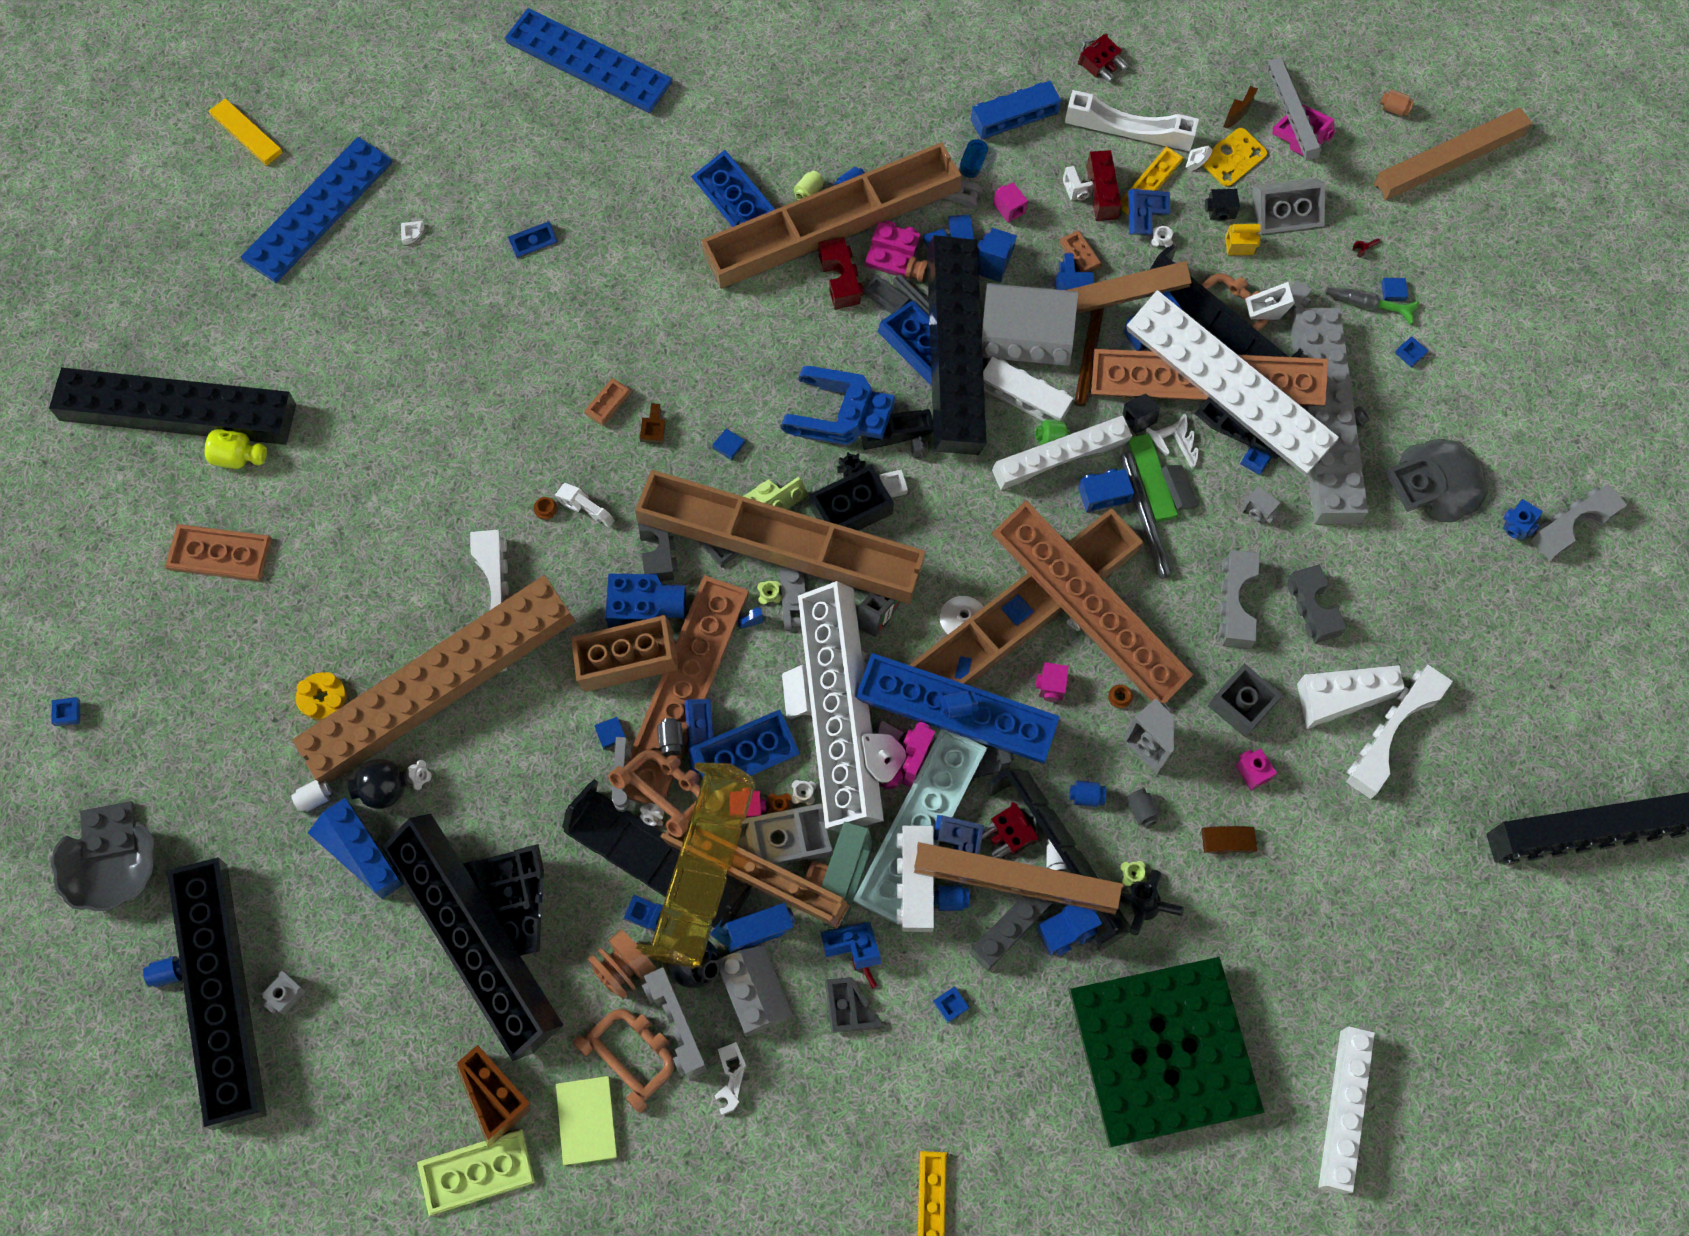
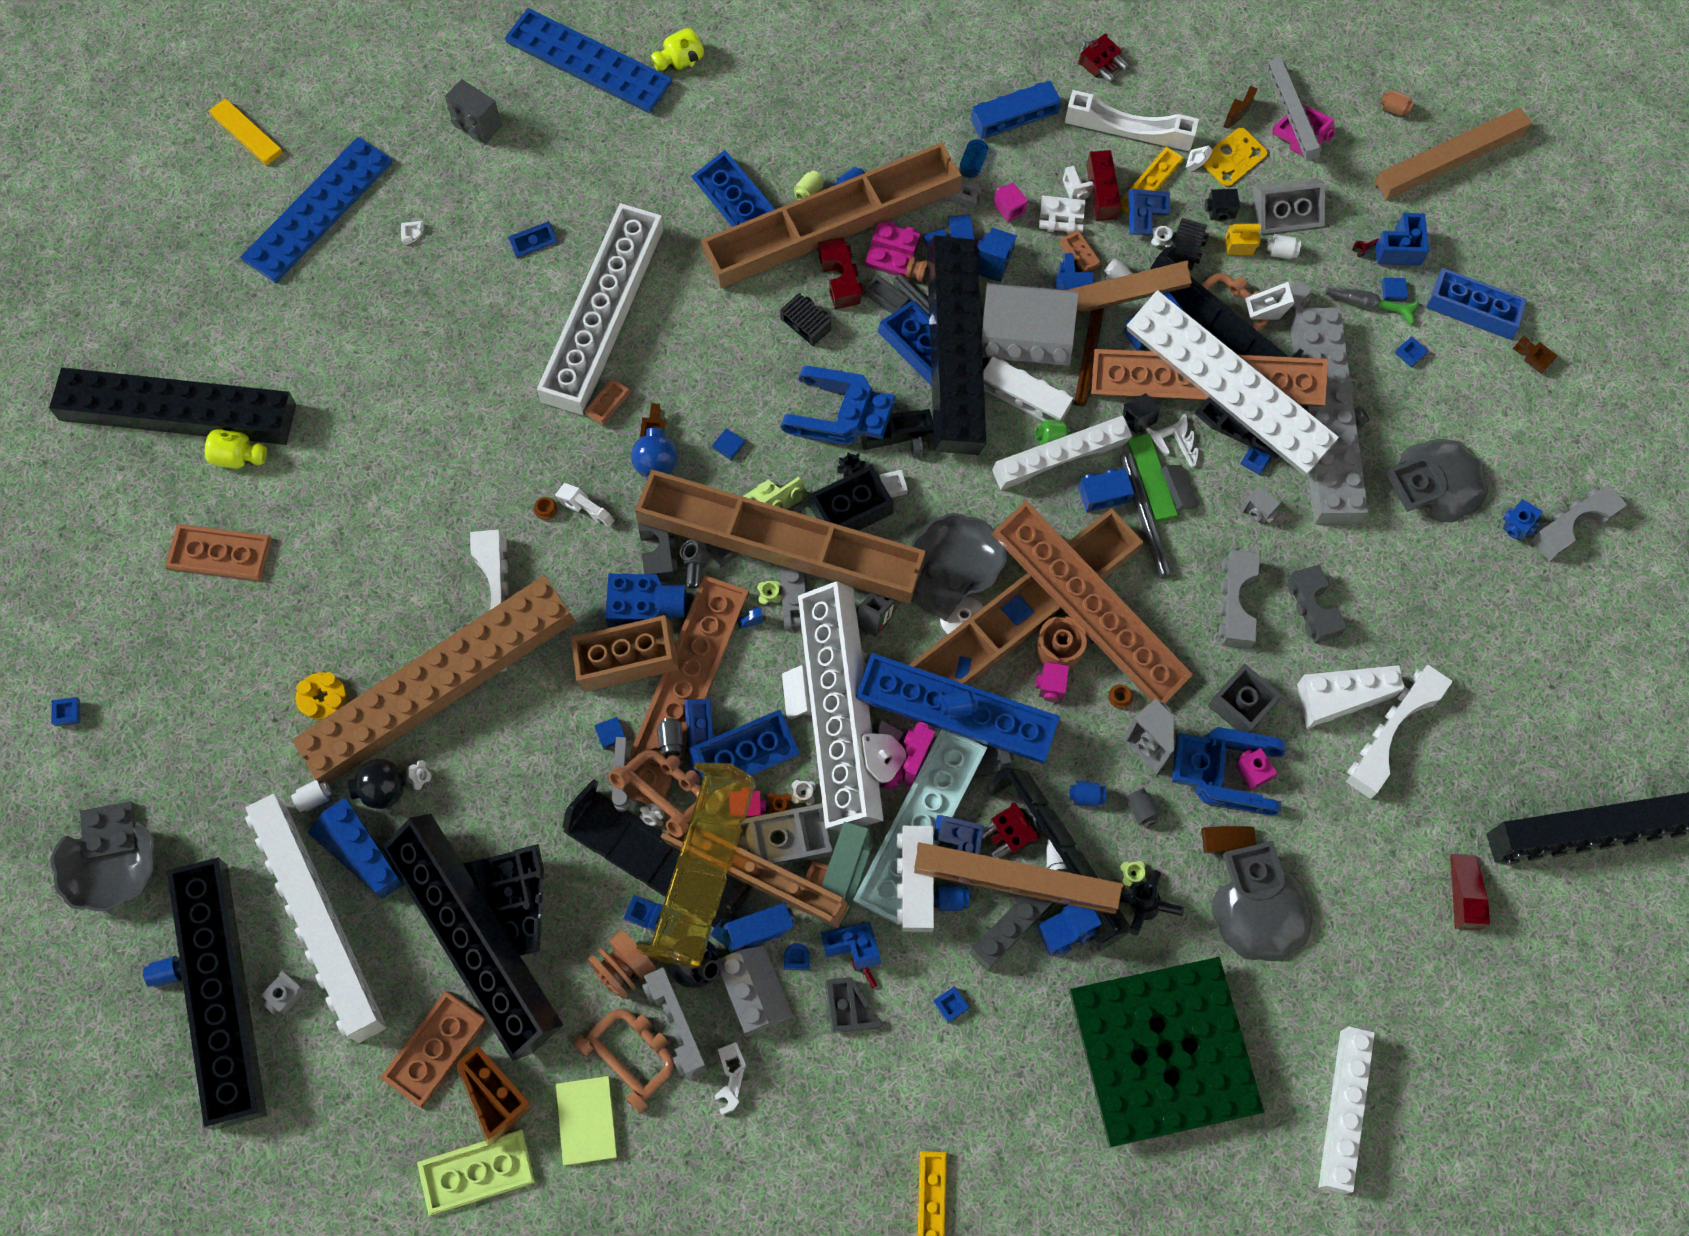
(315, 919): none -> white brick
(433, 1049): none -> nougat tile
(473, 111): none -> dark grey brick
(600, 309): none -> white brick
(654, 453): none -> blue brick
(680, 50): none -> neon yellow piece
(695, 558): none -> dark grey axle
(796, 957): none -> blue tile
(806, 319): none -> black brick
(958, 562): none -> dark grey animal
(1061, 209): none -> white plate
(1061, 631): none -> nougat brick
(1116, 269): none -> white cone
(1188, 242): none -> black brick
(1202, 765): none -> blue plate
(1262, 907): none -> dark grey animal
(1283, 246): none -> white brick
(1406, 244): none -> blue brick
(1469, 893): none -> dark red slope
(1477, 303): none -> blue slope
(1537, 356): none -> reddish brown plate

